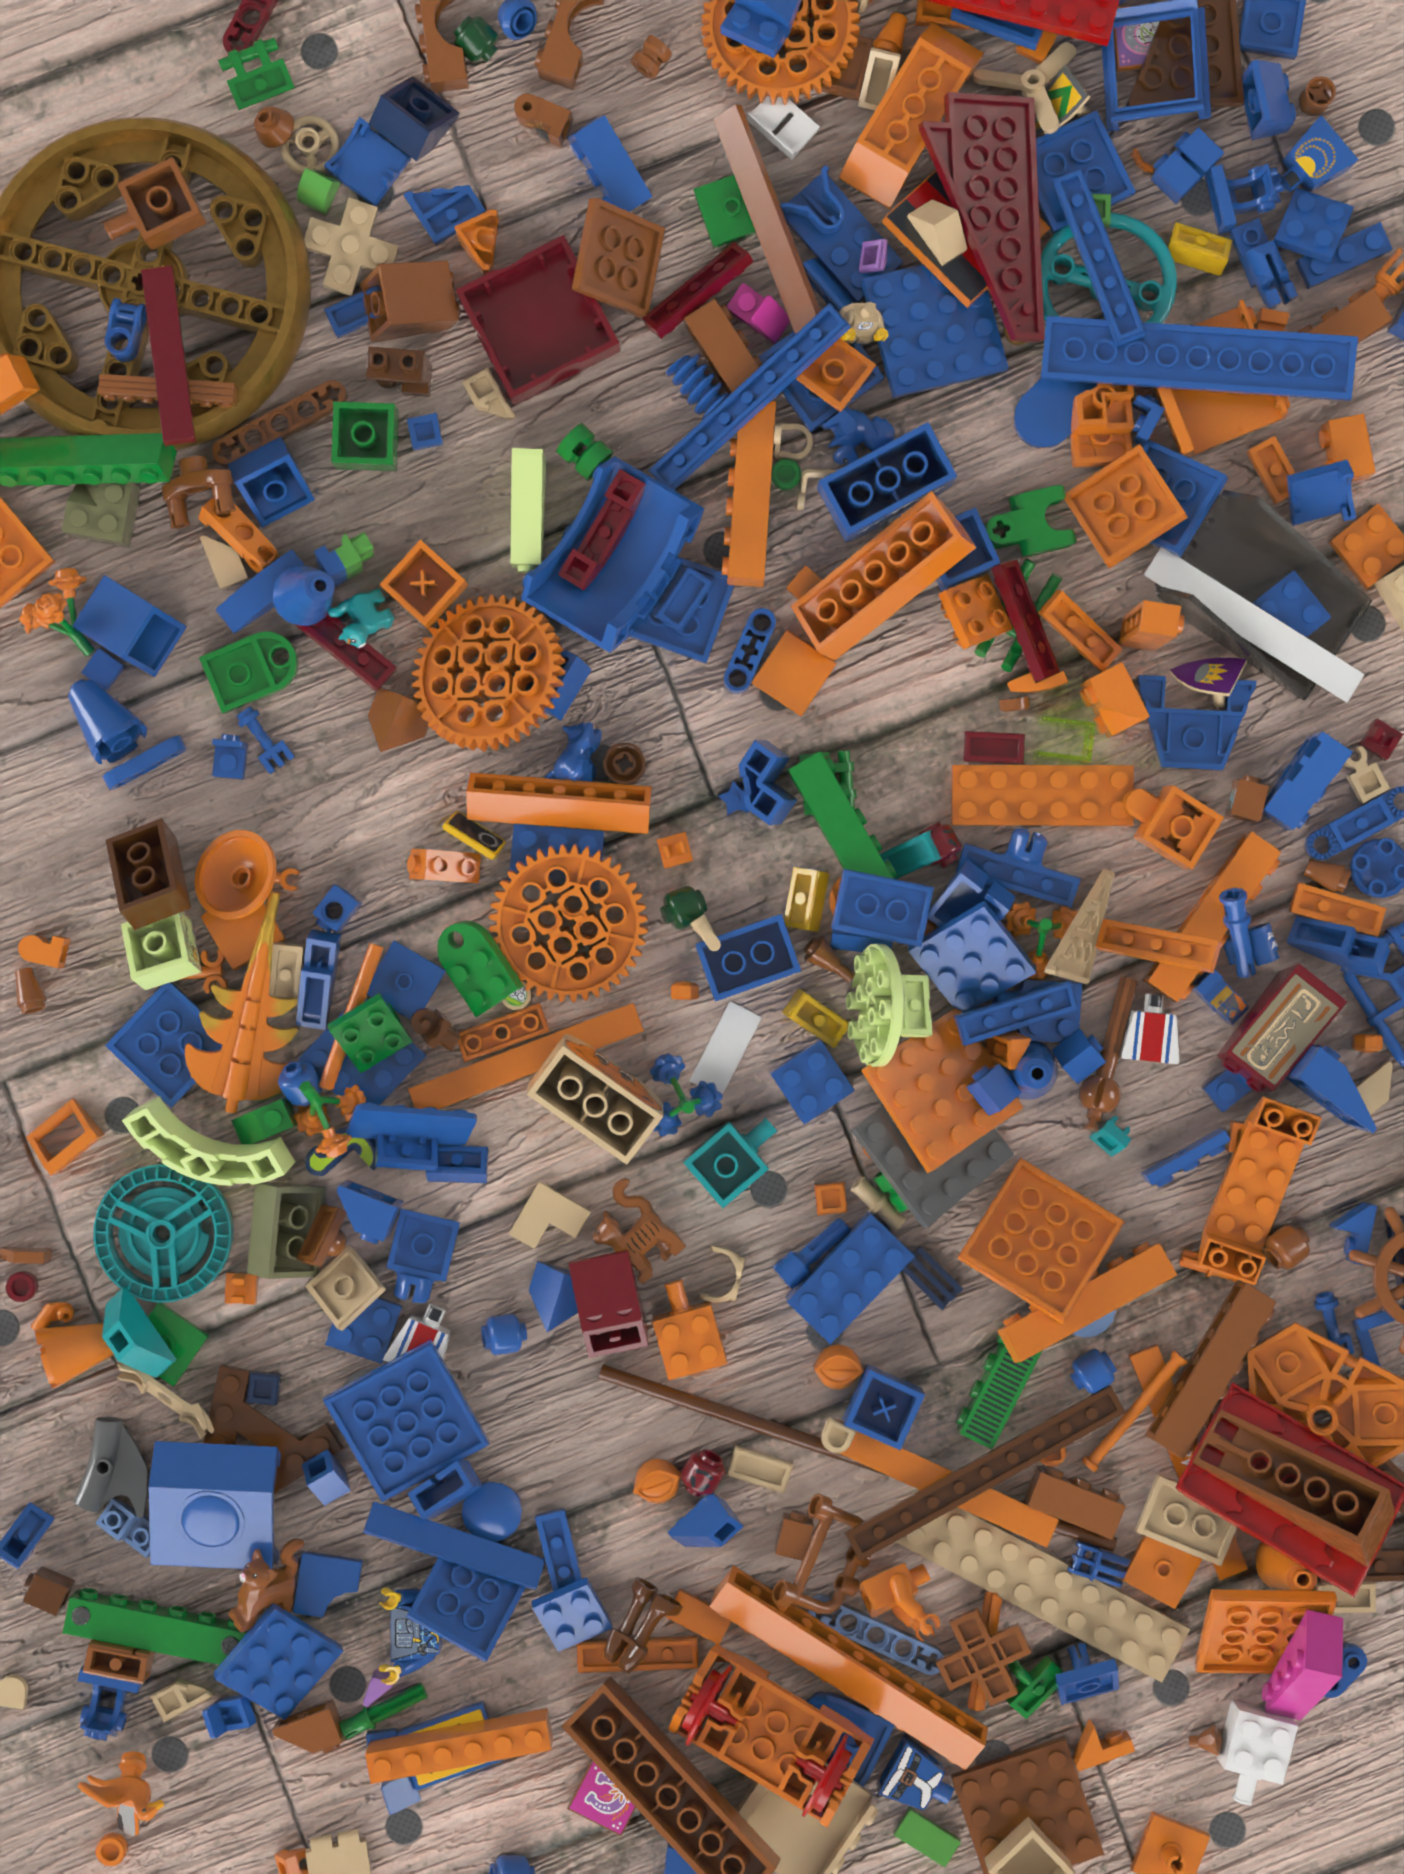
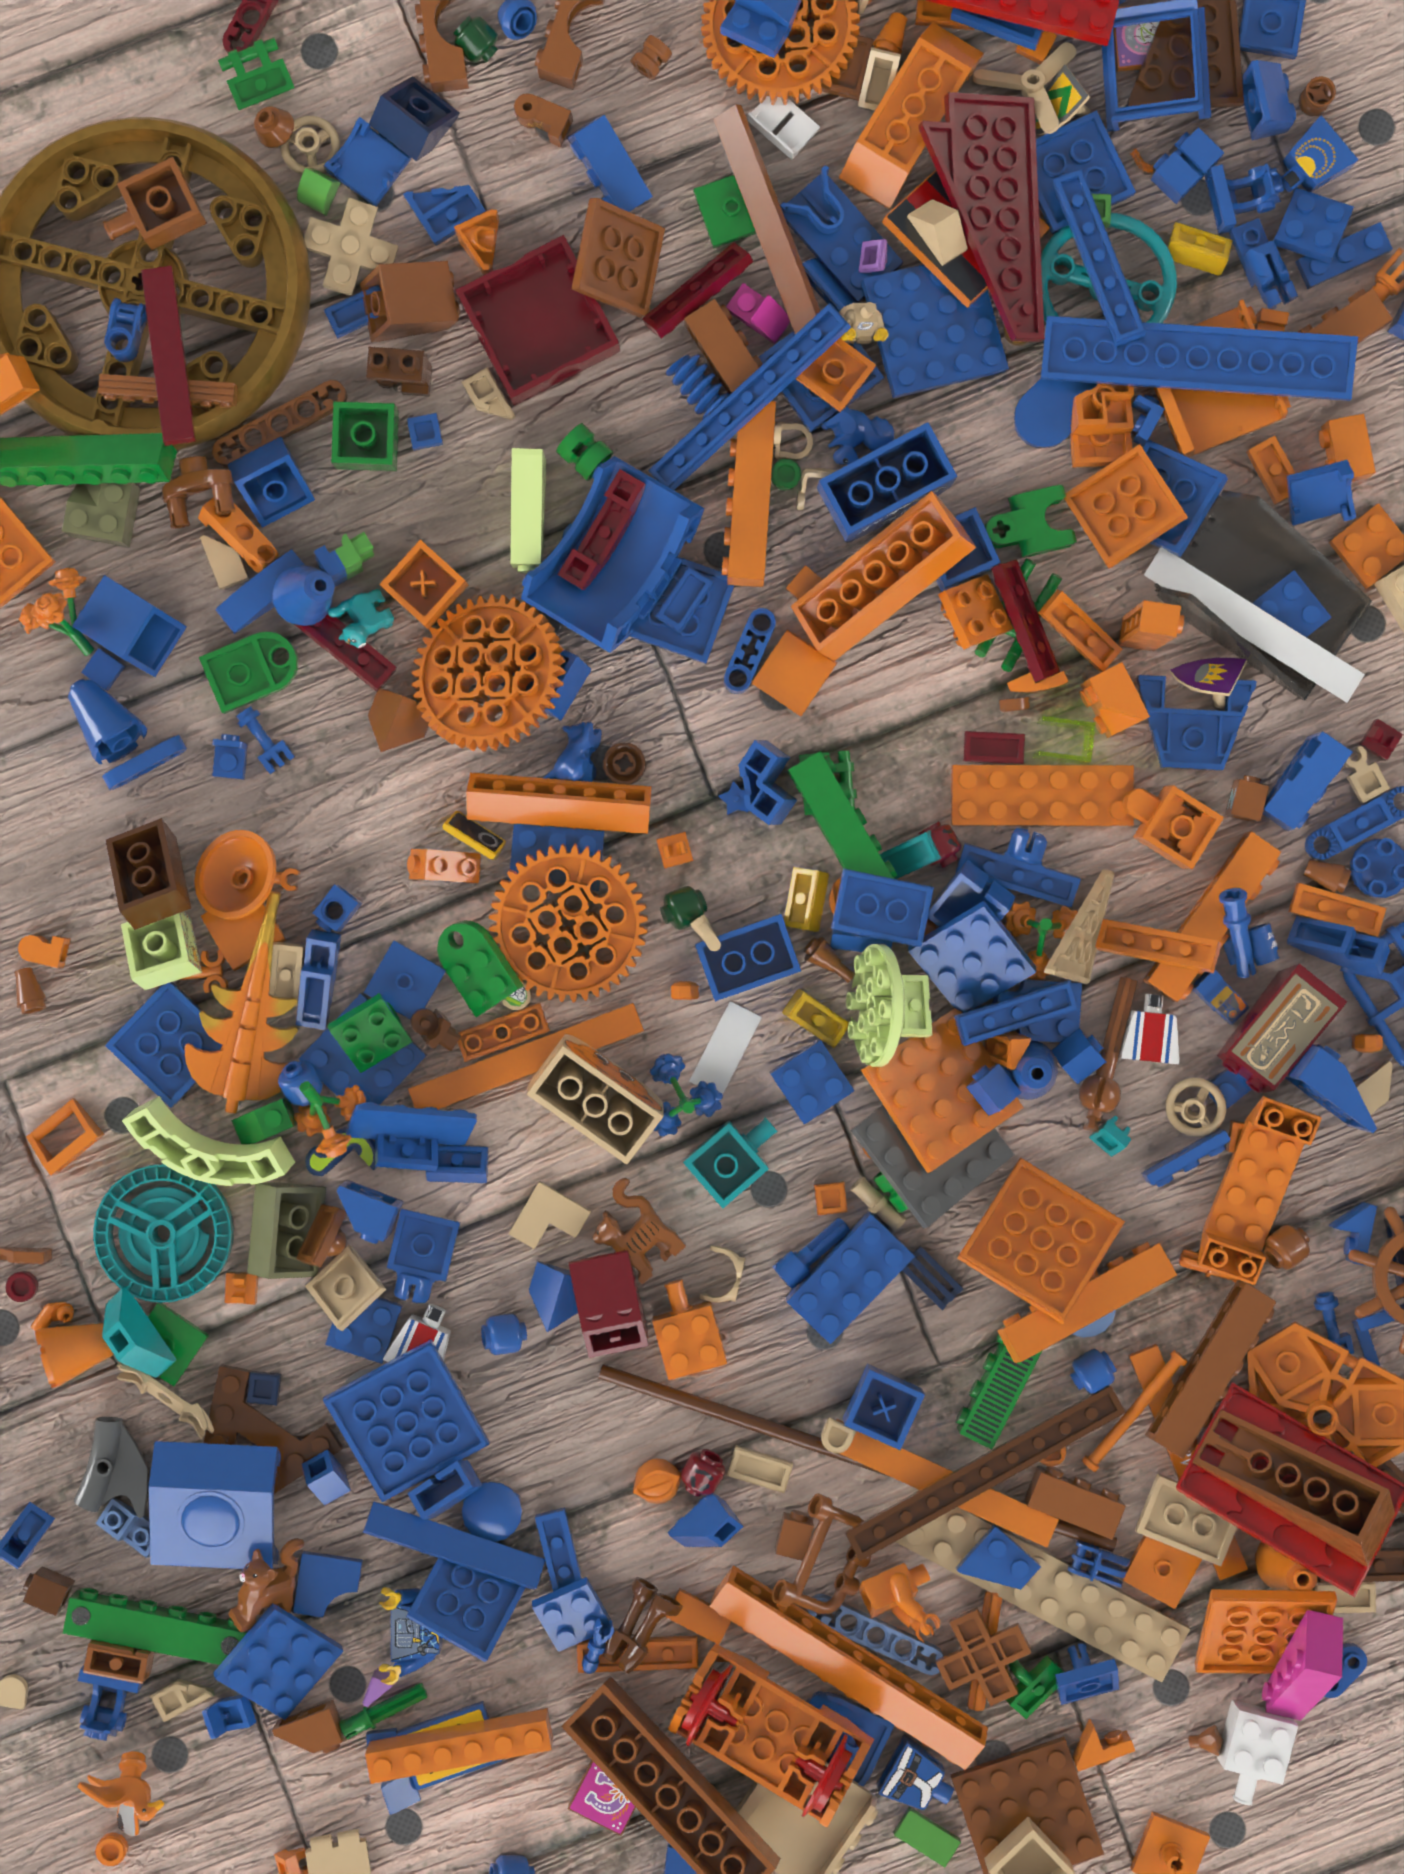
(357, 997): orange piece -> none
(596, 1646): none -> blue piece
(838, 1367): orange hat -> none
(999, 1560): none -> blue wing
(1184, 1107): none -> tan piece

